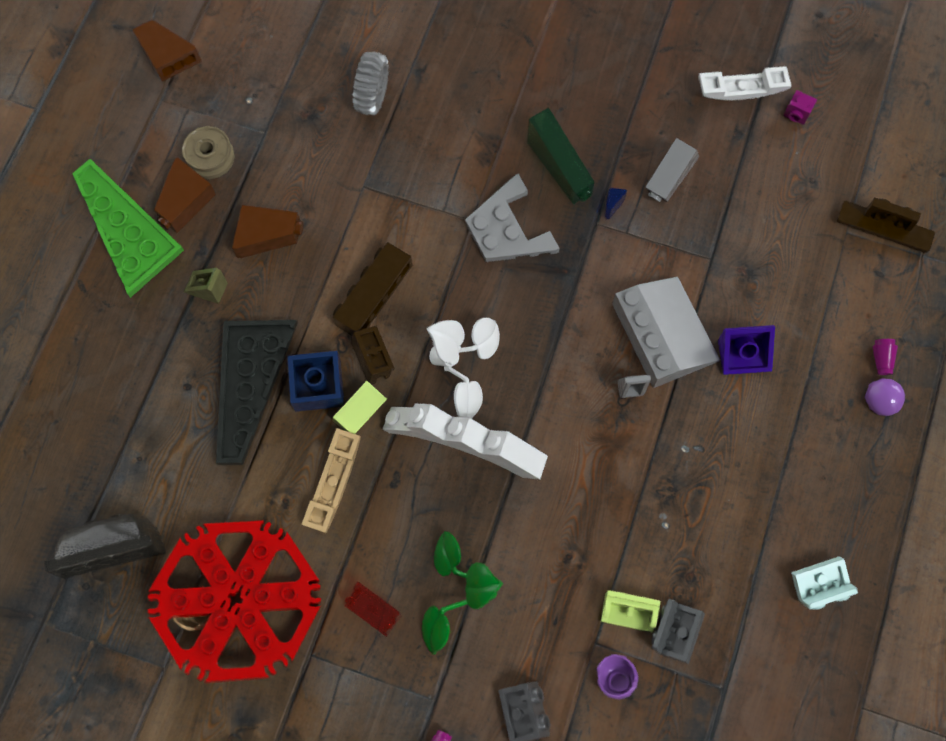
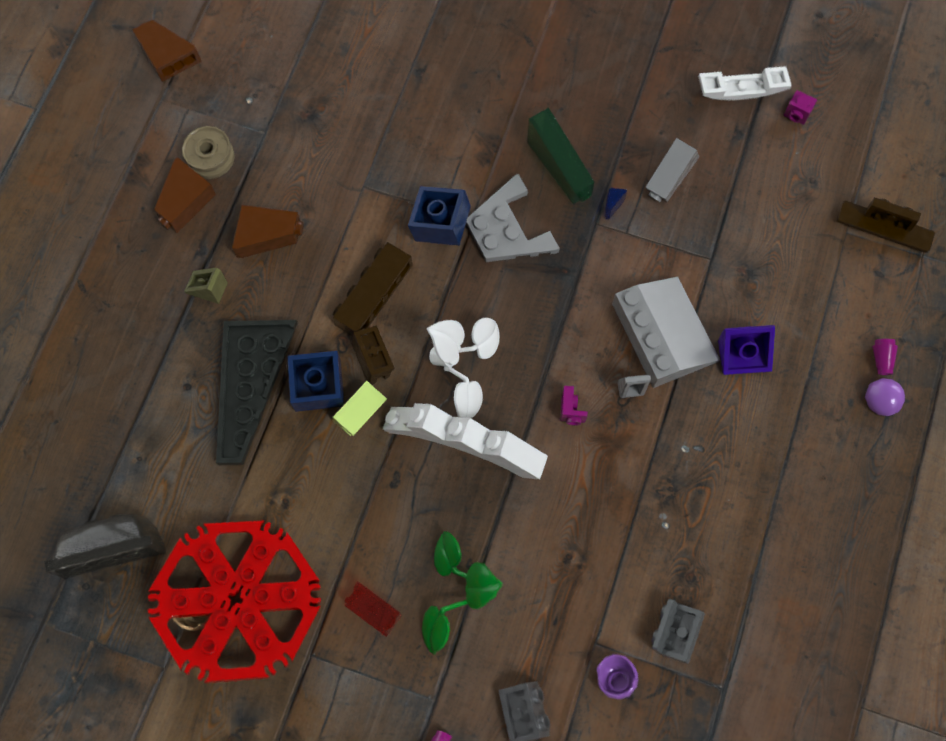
(130, 235): bright green wing -> none
(333, 481): tan slope -> none
(370, 83): light grey gear -> none
(439, 215): none -> dark blue brick
(568, 403): none -> magenta bracket
(630, 611): yellowish green hinge -> none
(823, 583): light aqua bracket -> none

